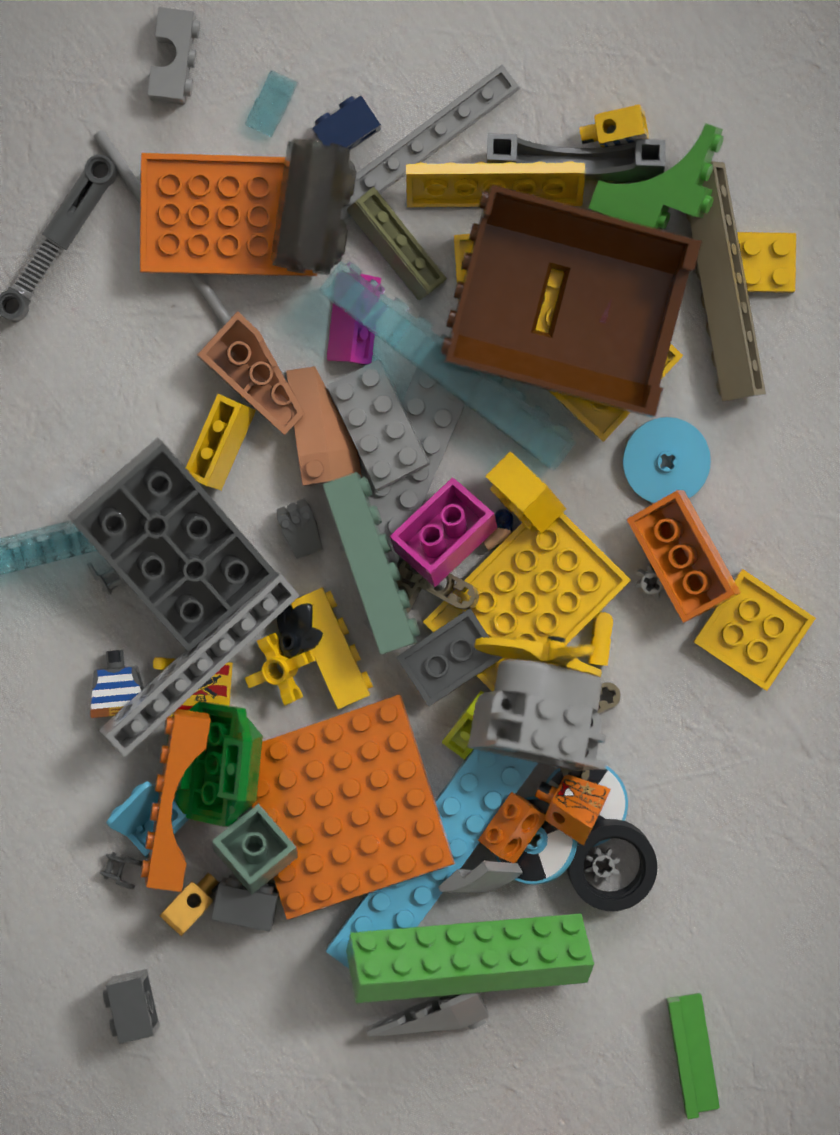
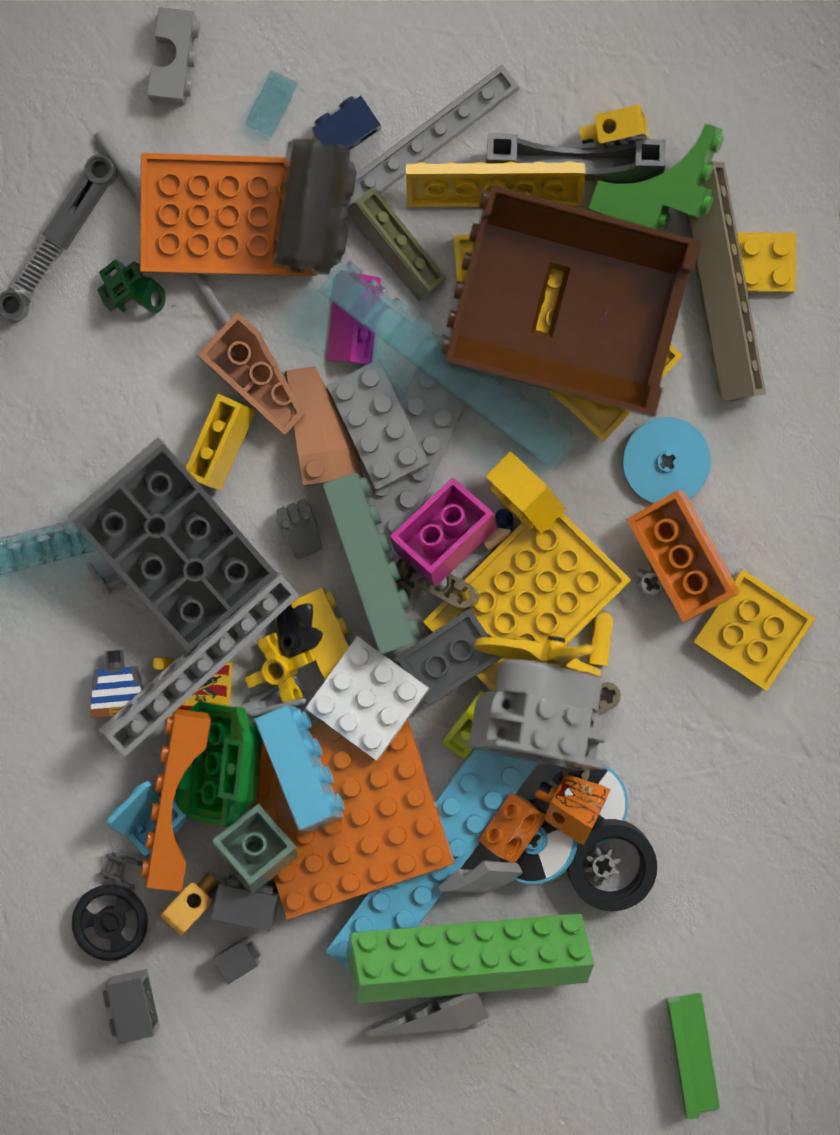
(120, 946): none -> black wheel
(136, 287): none -> dark green piece
(237, 960): none -> dark grey brick
(258, 708): none -> light grey plant
(300, 768): none -> medium azure brick
(367, 698): none -> white plate

